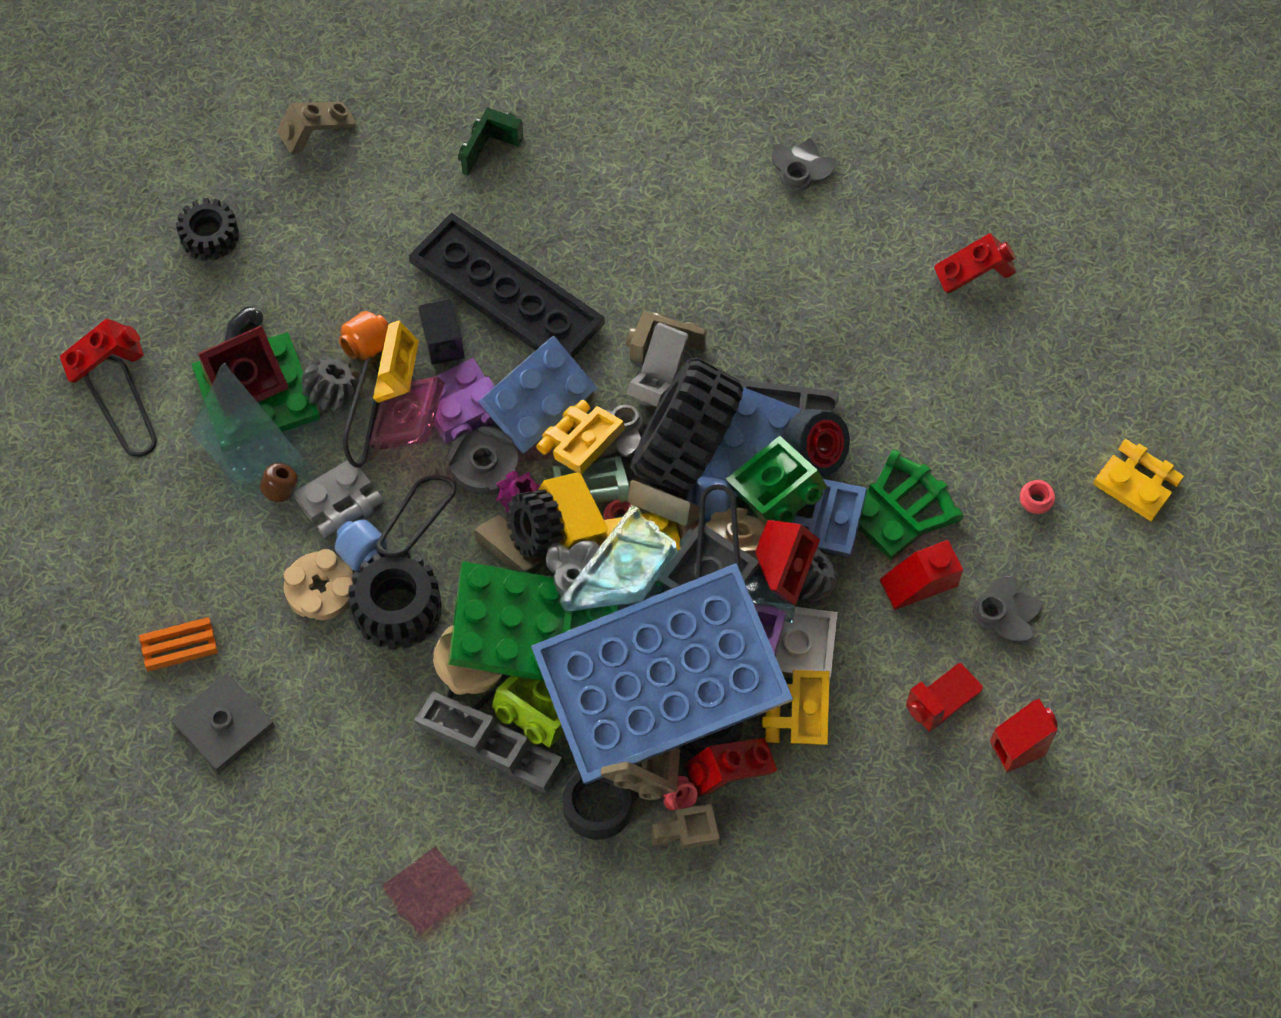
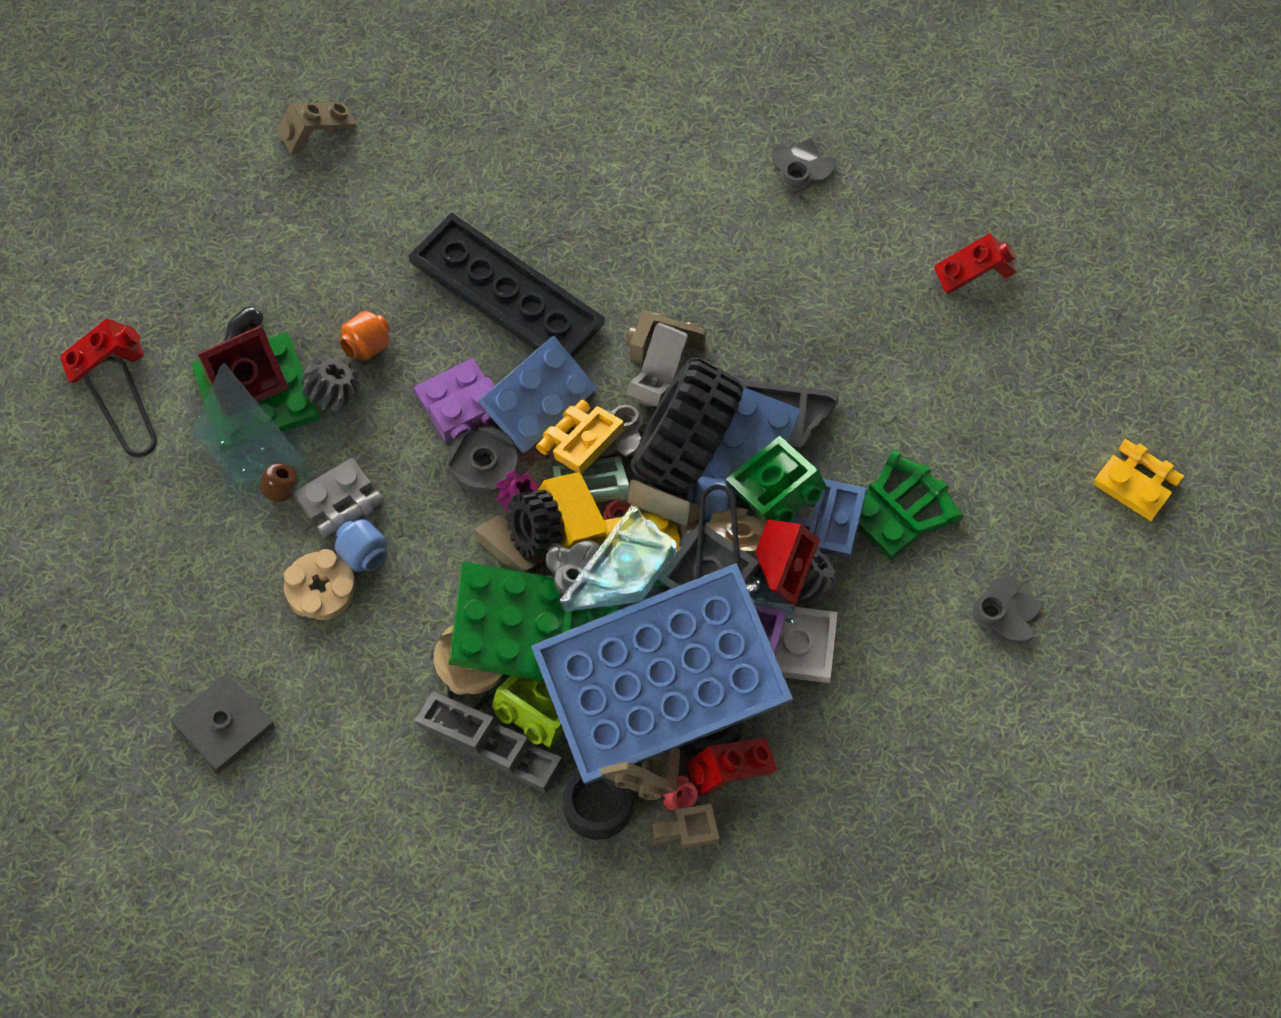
(173, 632): orange tile -> none
(204, 214): black tyre -> none
(352, 413): black piece -> none
(396, 363): yellow panel -> none
(398, 625): black tyre -> none
(409, 416): clear pink plate -> none
(426, 525): black piece -> none
(427, 890): clear pink piece -> none
(441, 332): black bracket -> none
(492, 124): dark green bracket -> none
(808, 710): yellow plate -> none
(819, 438): wheel -> none
(923, 575): red slope -> none
(943, 697): red bracket -> none
(1025, 736): red slope -> none
(1040, 488): coral plate -> none

